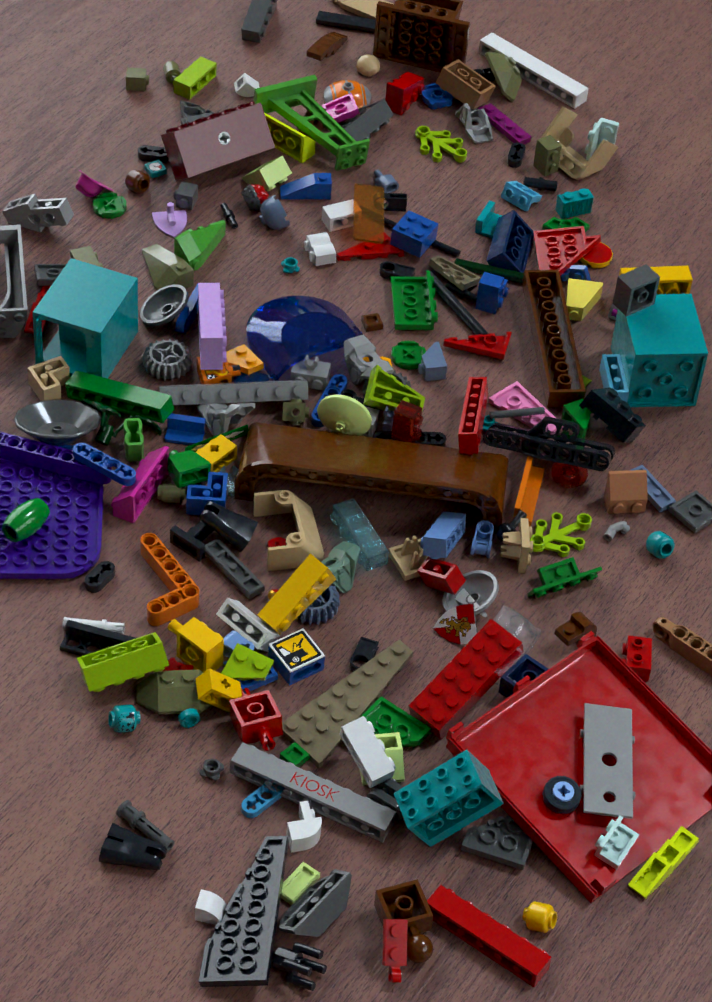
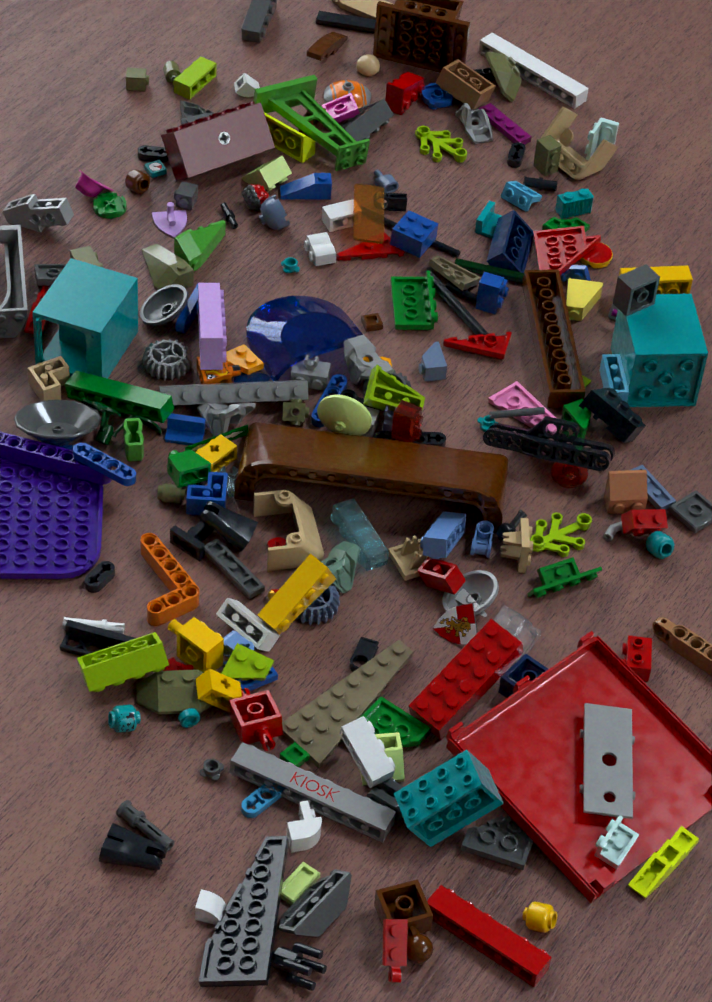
(25, 520): green piece -> none
(149, 476): dark pink slope -> none
(296, 656): piece -> none
(398, 270): black piece -> none
(407, 354): green tile -> none
(473, 415): red brick -> none
(529, 490): orange fence -> none
(554, 797): black wheel -> none
(575, 629): reddish brown brick -> none
(644, 521): none -> red brick

